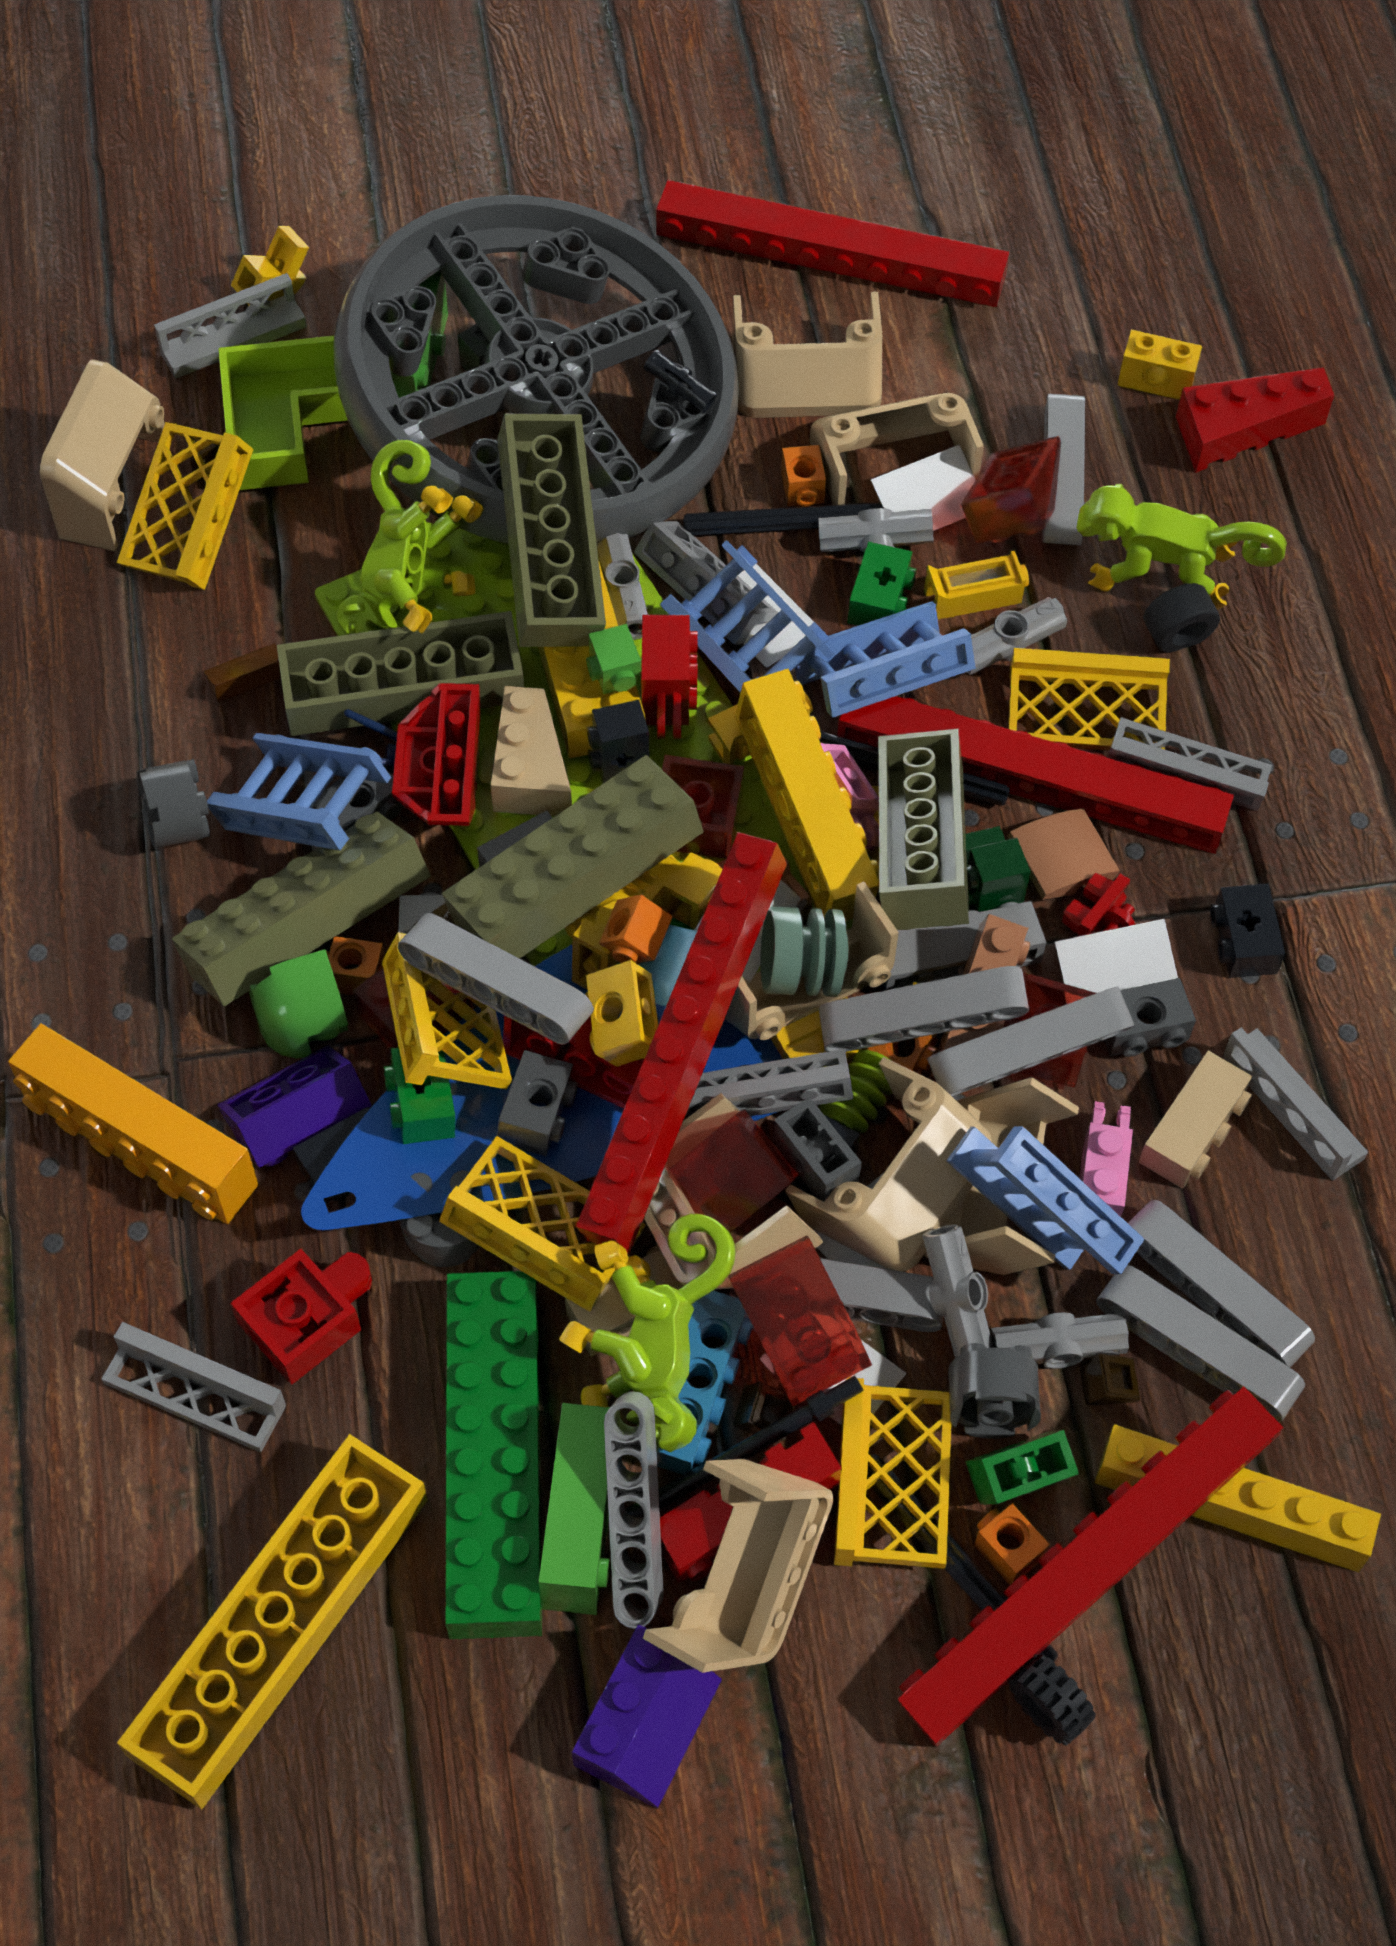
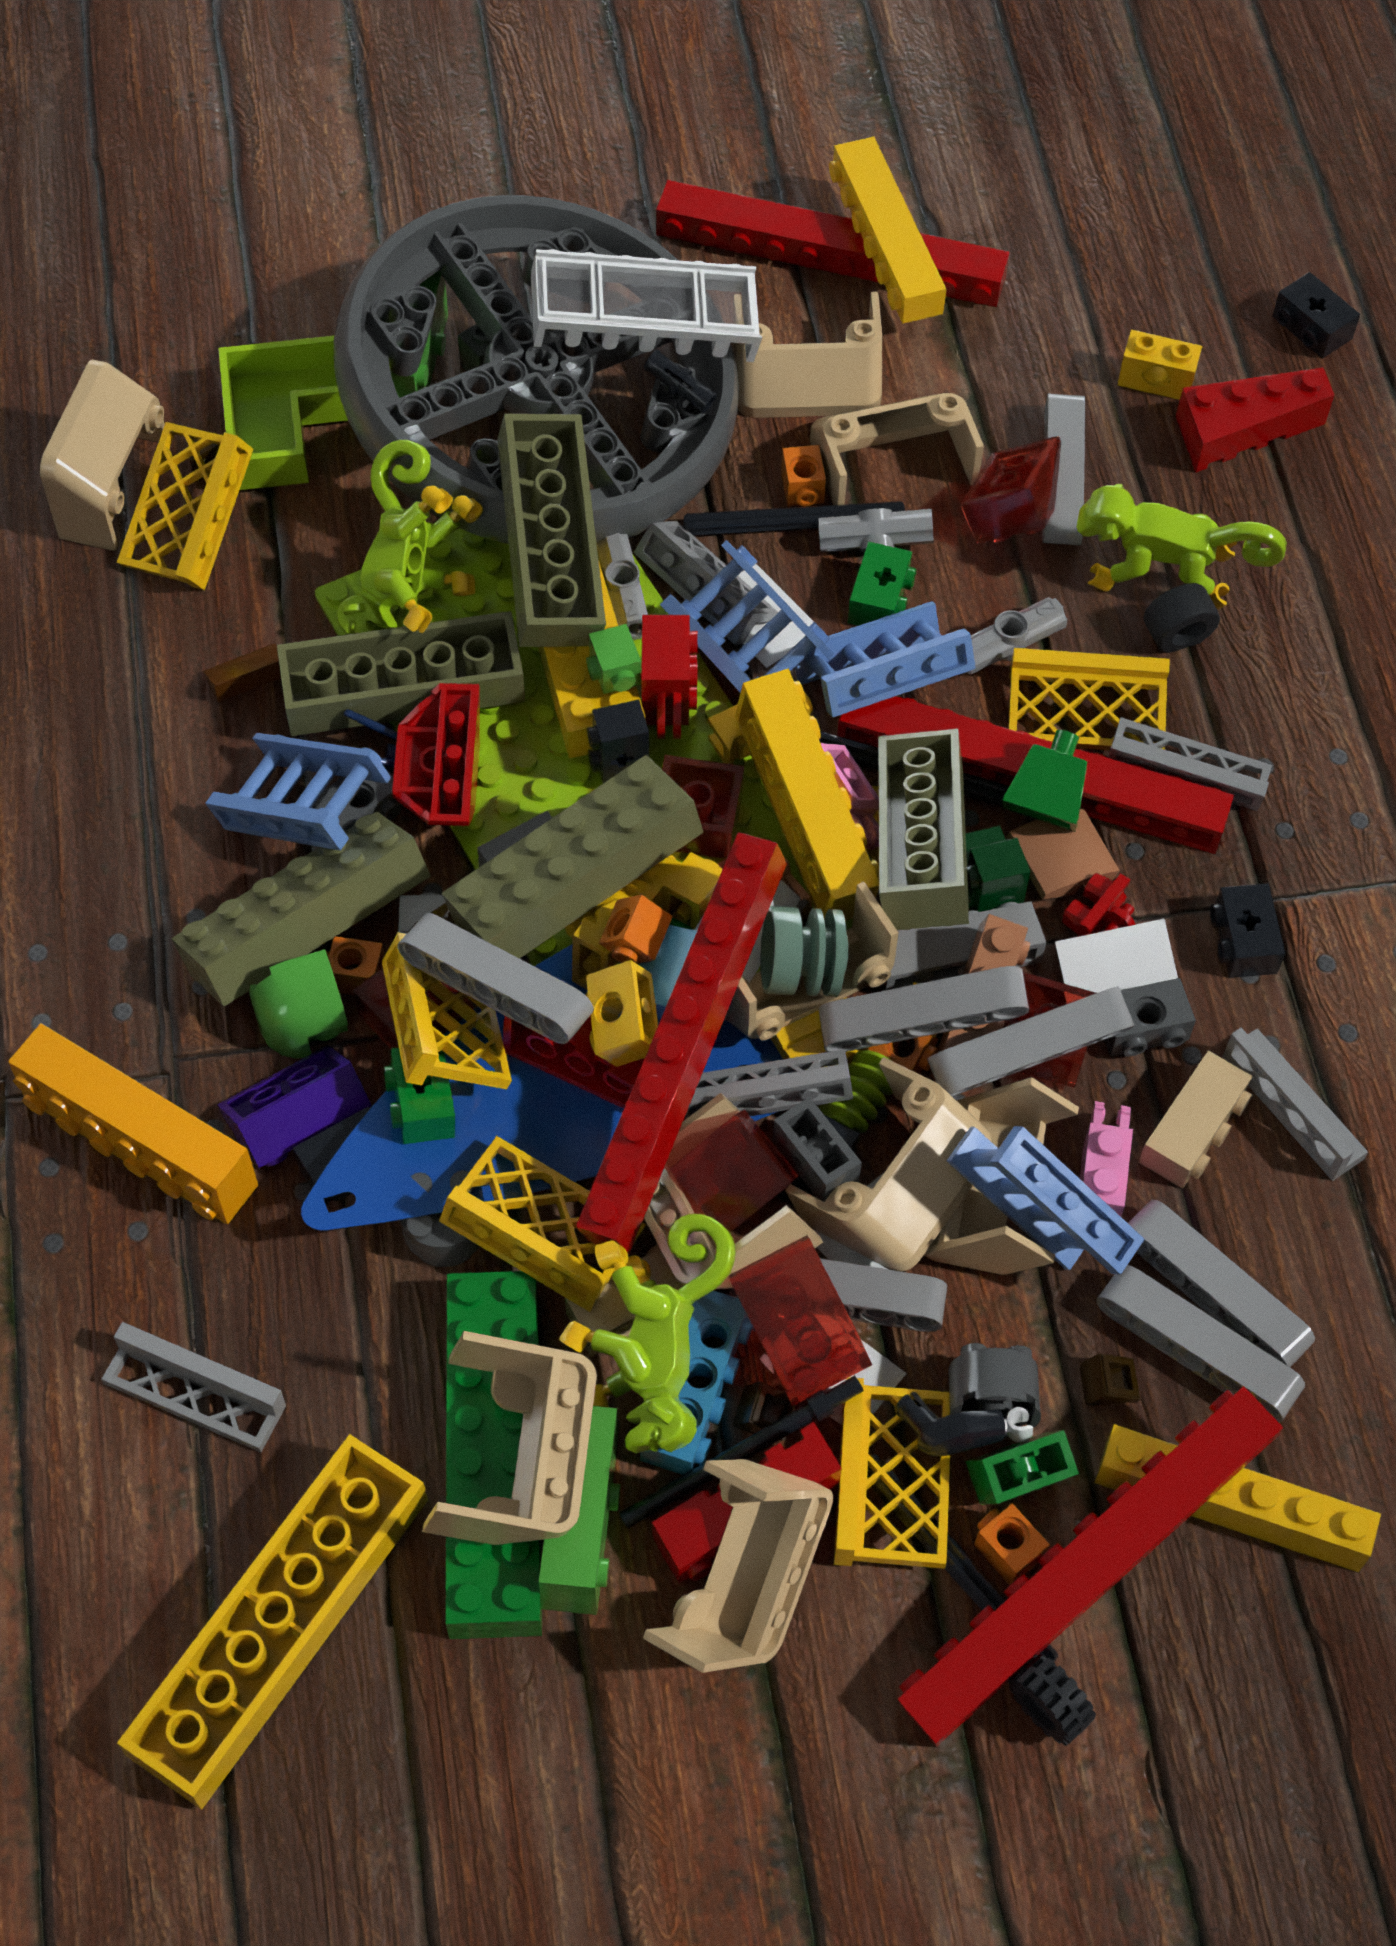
(172, 803): dark grey brick -> none
(258, 324): light grey fence -> none
(283, 257): yellow brick -> none
(303, 1312): red brick -> none
(528, 758): tan wedge -> none
(537, 1080): dark grey brick -> none
(556, 1401): none -> tan windscreen
(623, 1528): light grey beam -> none
(644, 300): none -> white window
(644, 1721): dark purple slope -> none
(887, 230): none -> yellow brick
(930, 483): white sticker -> none
(956, 1288): light grey piece -> none
(960, 1430): none -> black arm
(976, 585): yellow window -> none
(1050, 783): none -> green torso
(1065, 1340): light grey piece -> none
(1316, 315): none -> black brick

